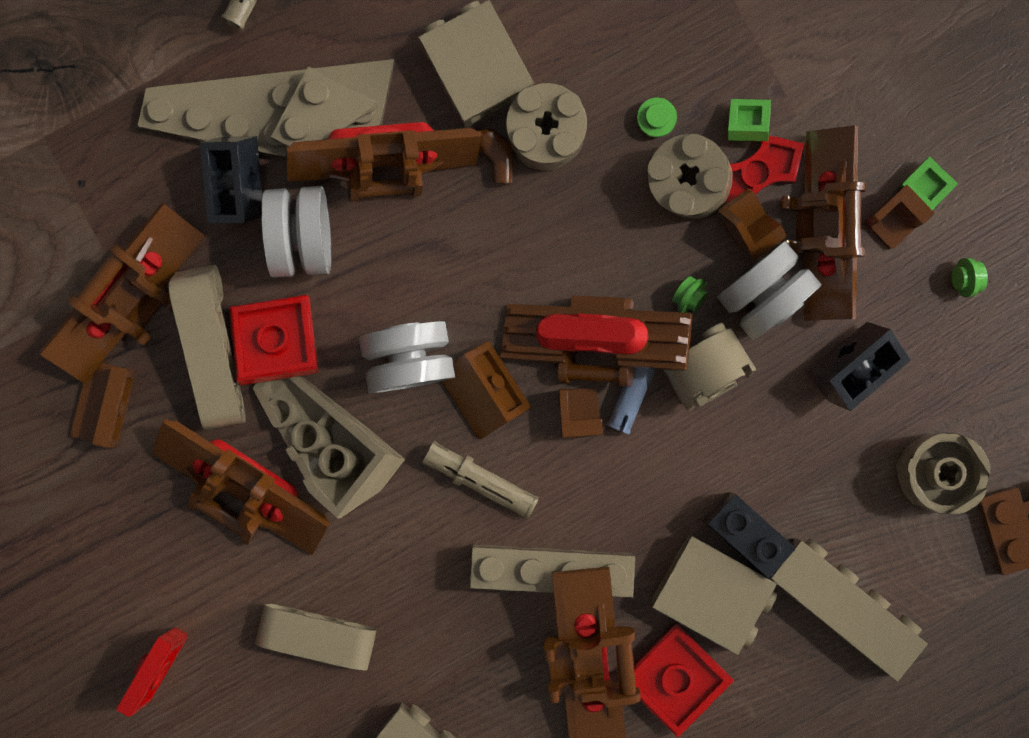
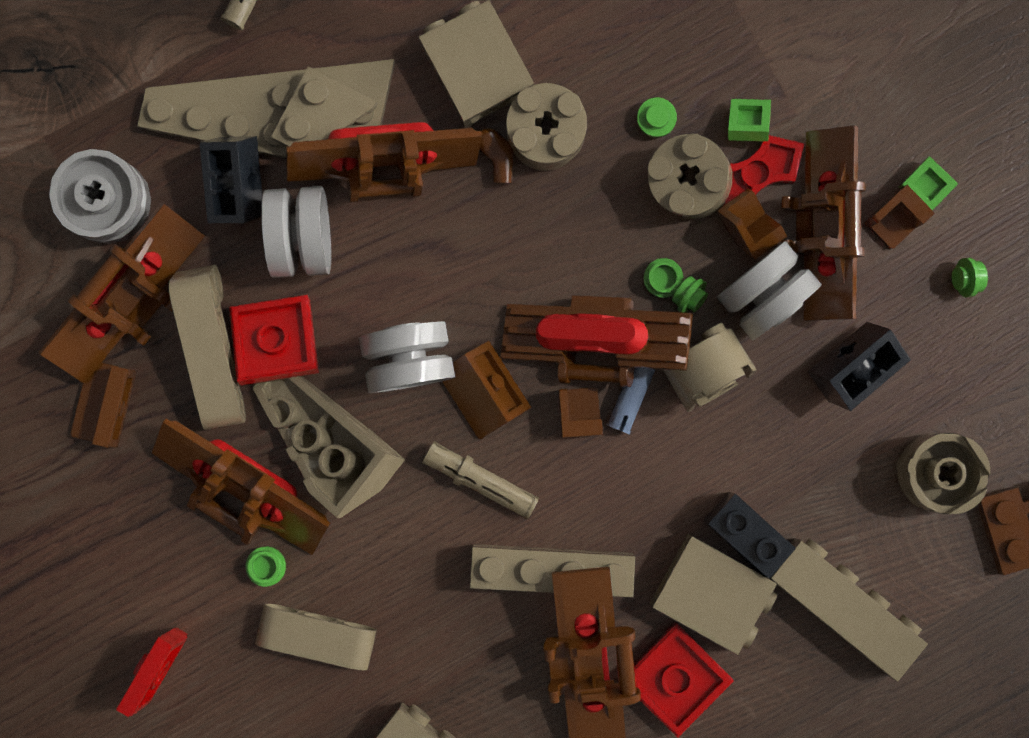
(77, 190): none -> light grey wheel
(265, 566): none -> bright green plate
(663, 277): none -> bright green plate

